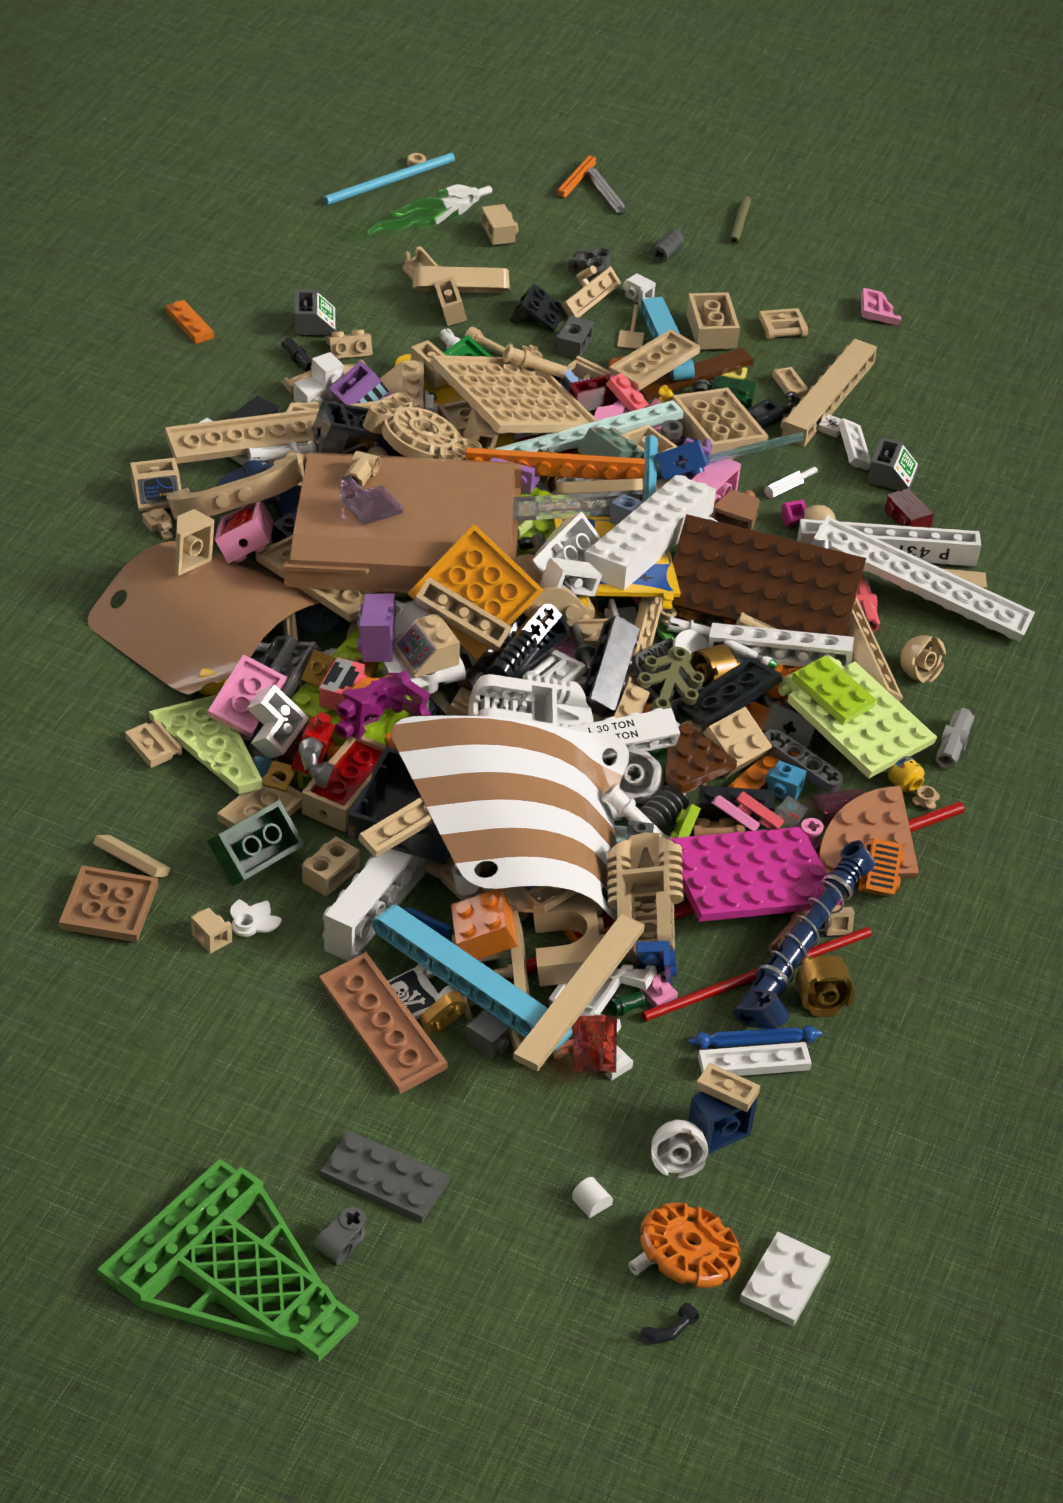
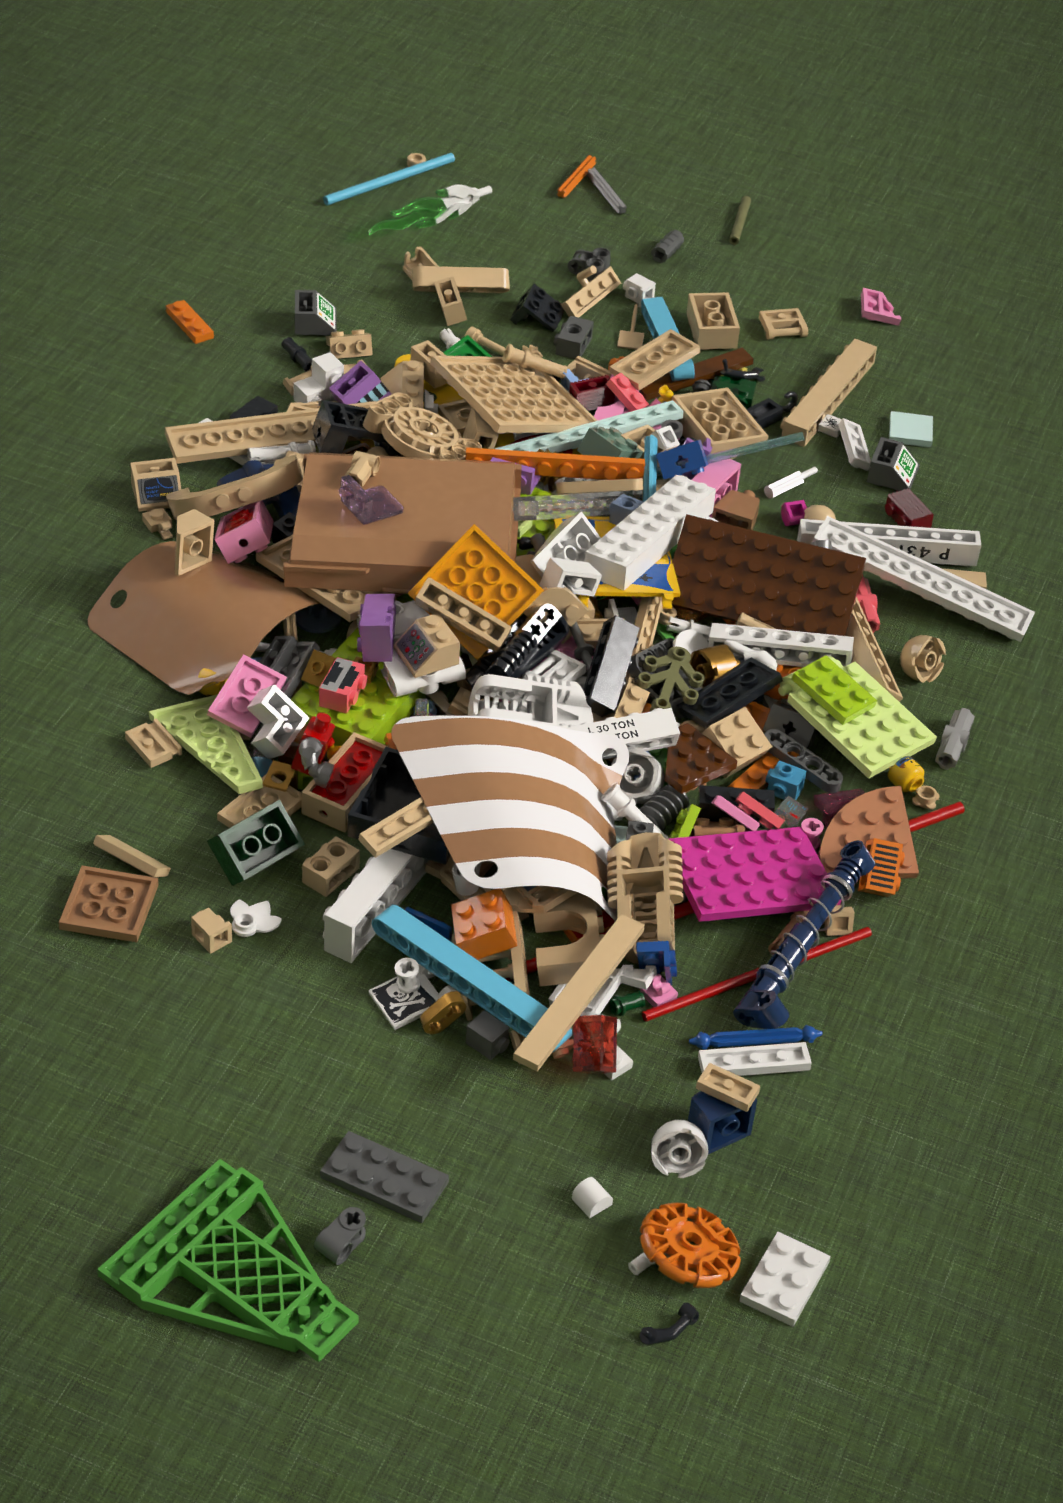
(372, 696): magenta hips -> none
(383, 1023): nougat plate -> none
(404, 973): none -> white bush
(499, 224): tan brick -> none
(666, 438): none -> white slope
(754, 374): none -> black piece
(763, 657): none -> white arm
(790, 381): tan plate -> none
(824, 985): pearl gold brick -> none
(911, 429): none -> light aqua tile

